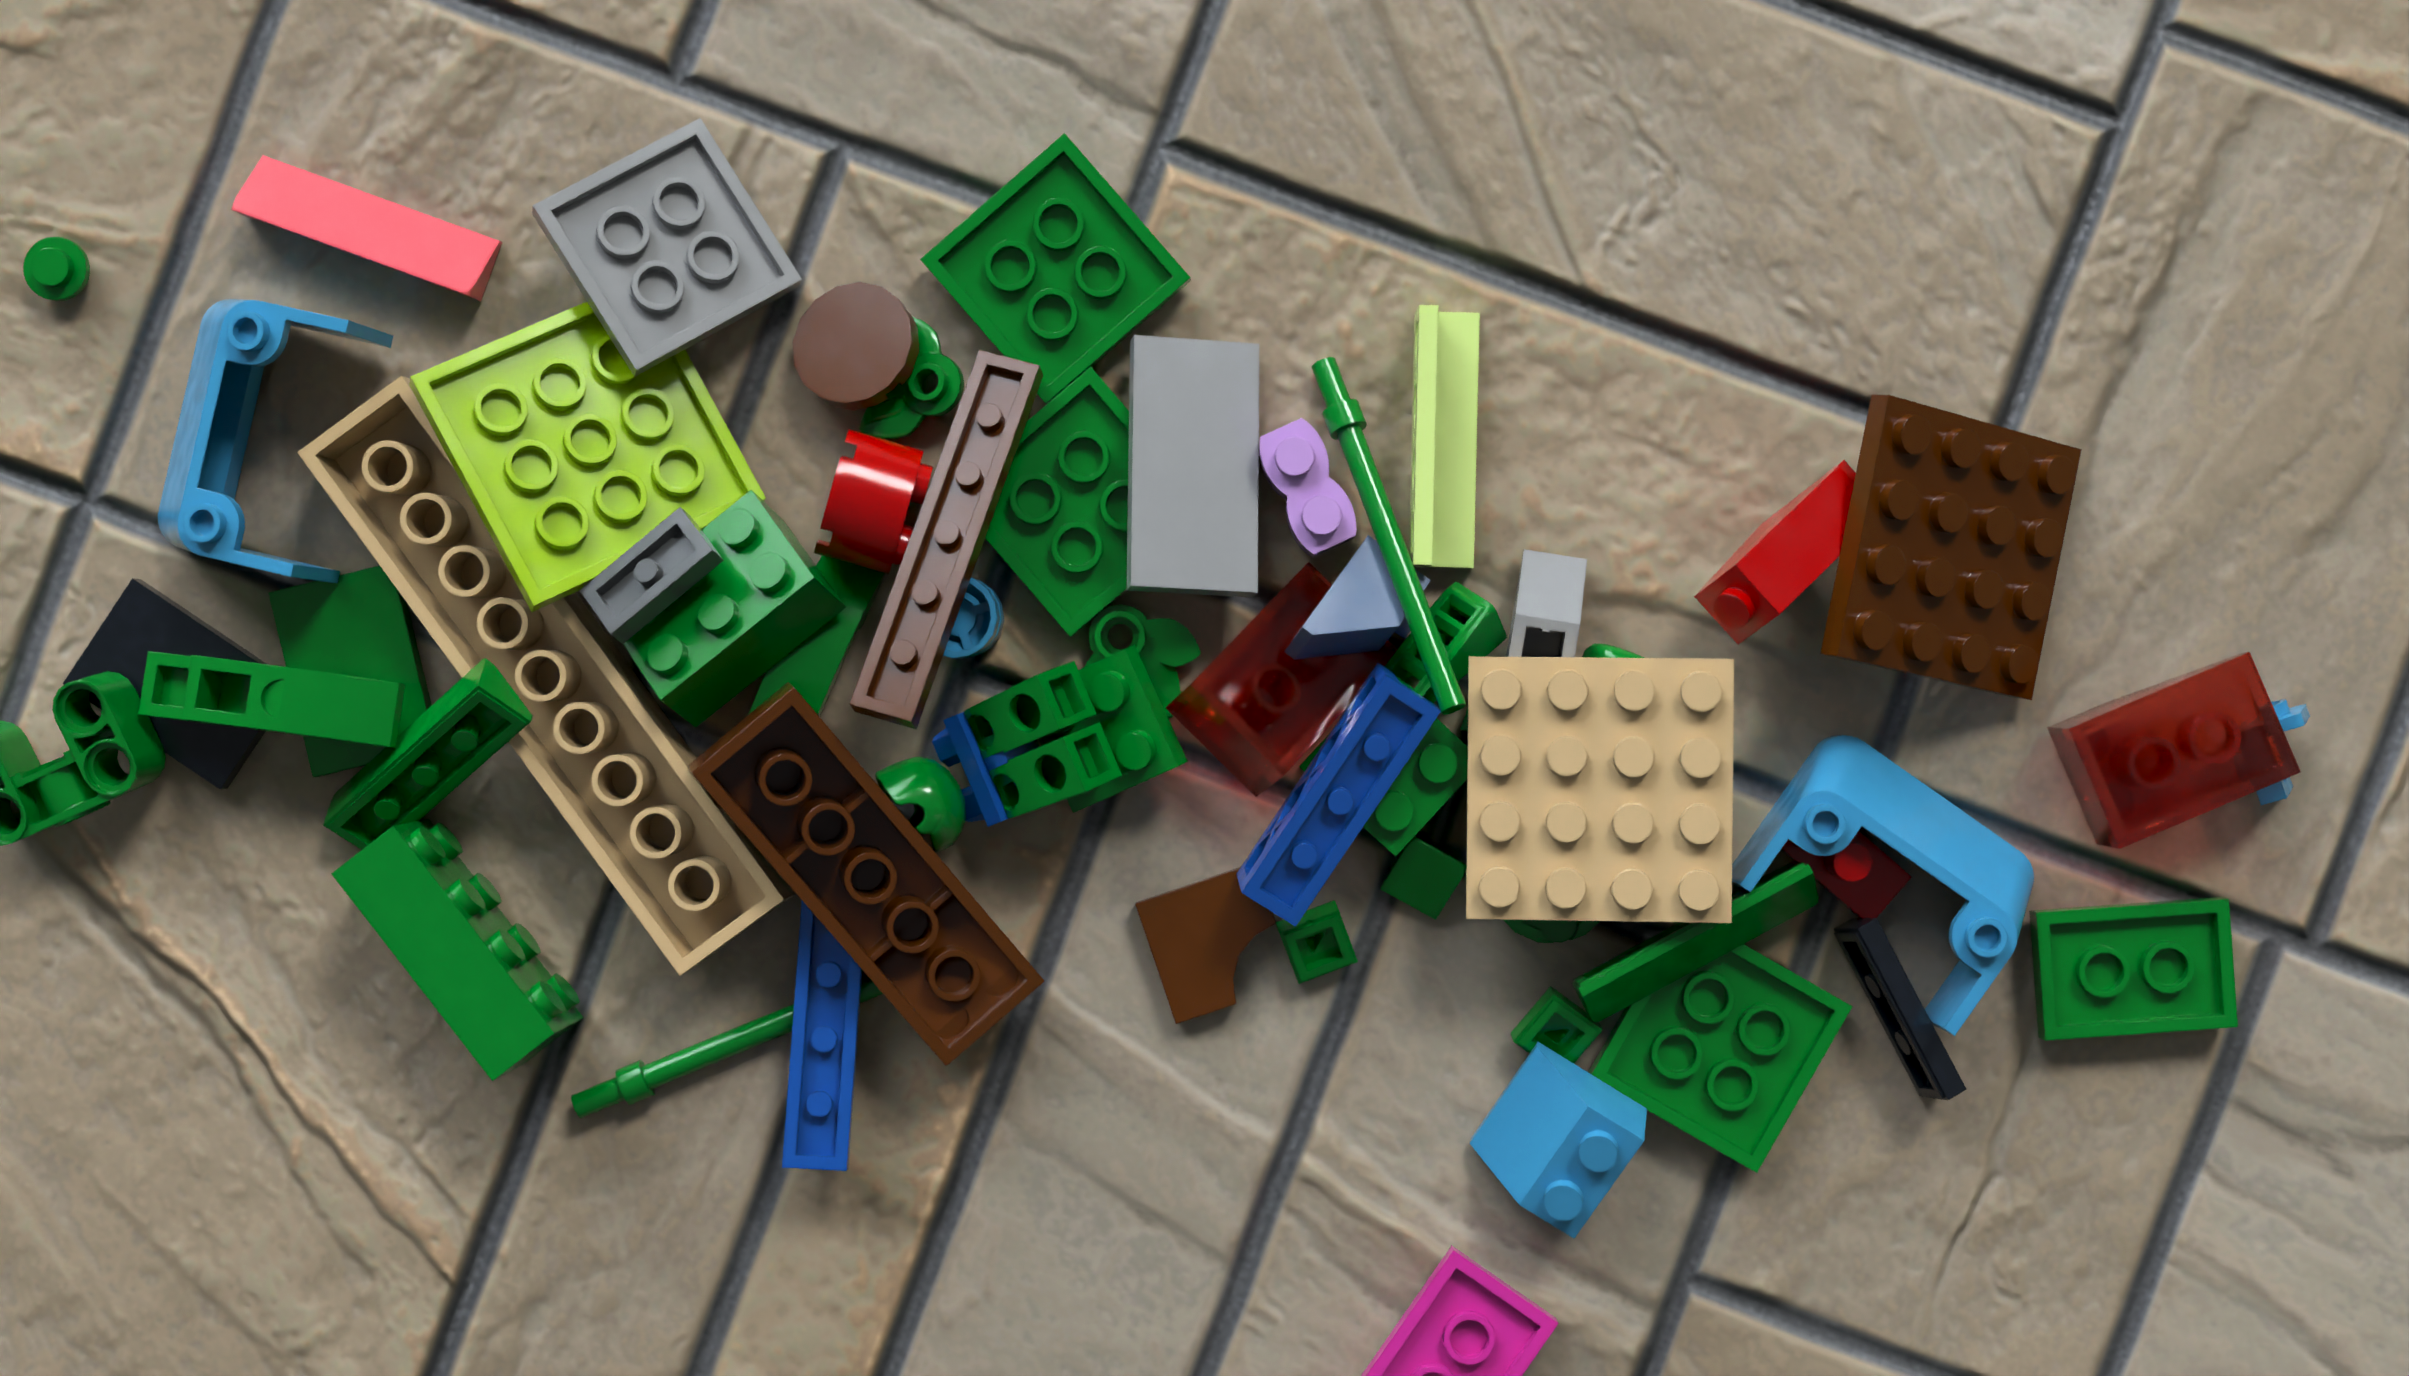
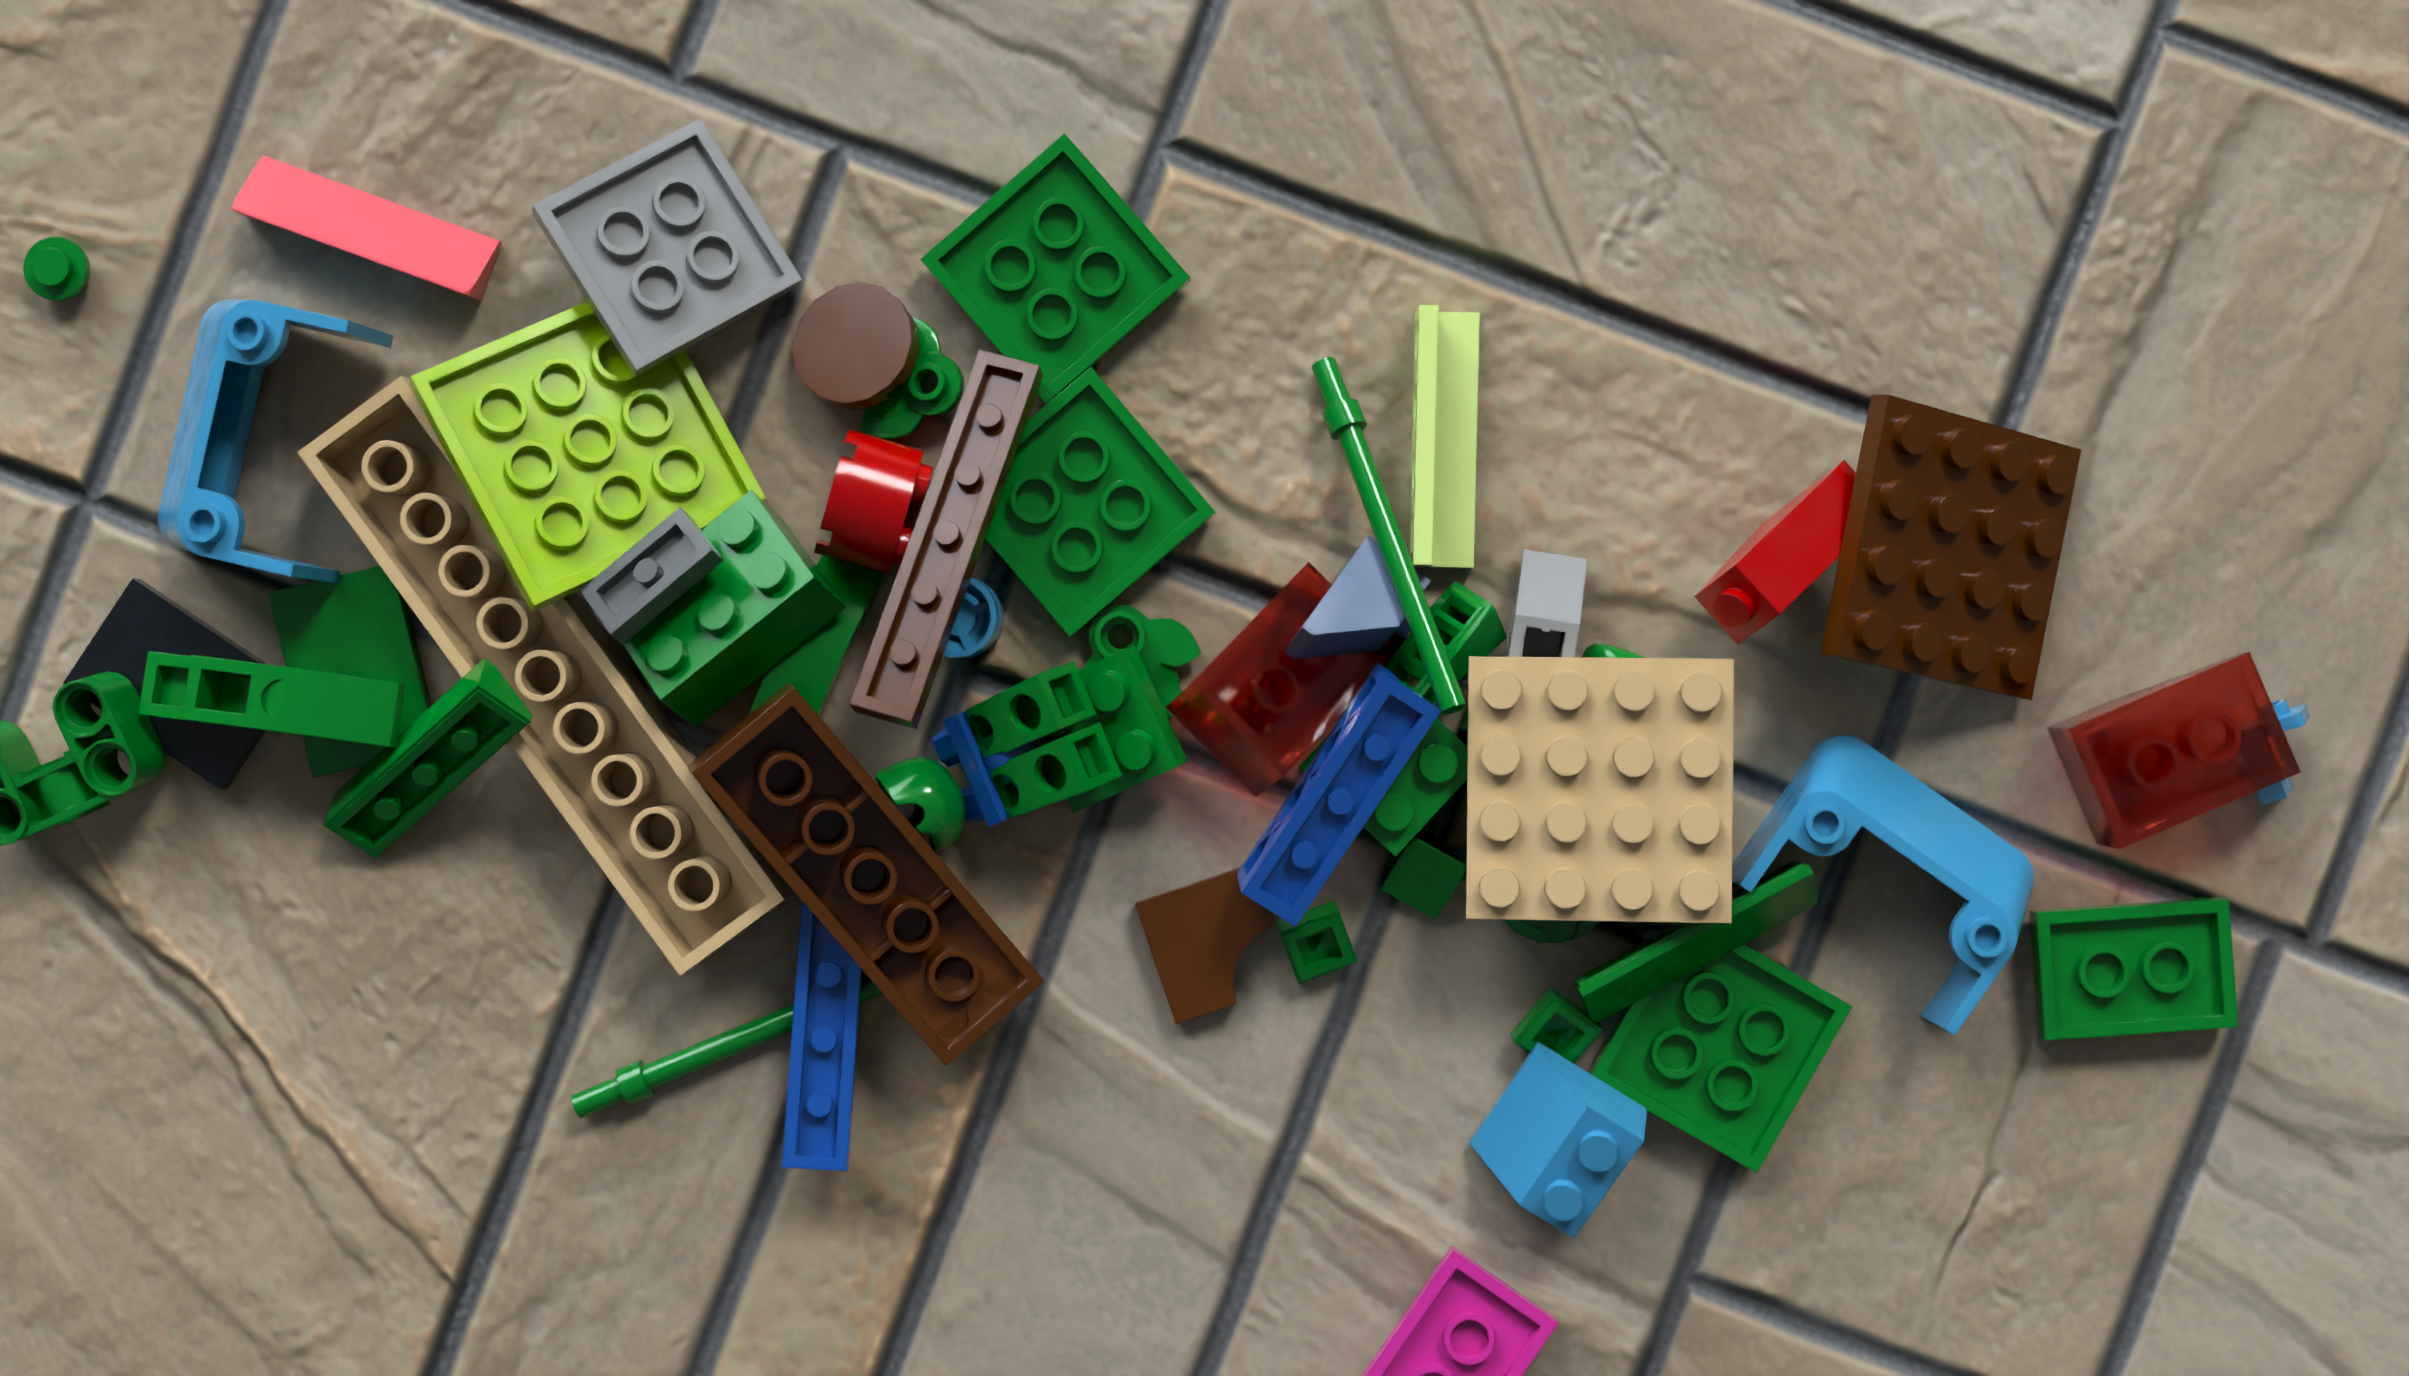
(459, 945): green brick -> none
(1193, 467): light grey tile -> none
(1299, 473): lavender brick -> none
(1856, 876): red tile -> none
(1899, 1008): black tile -> none

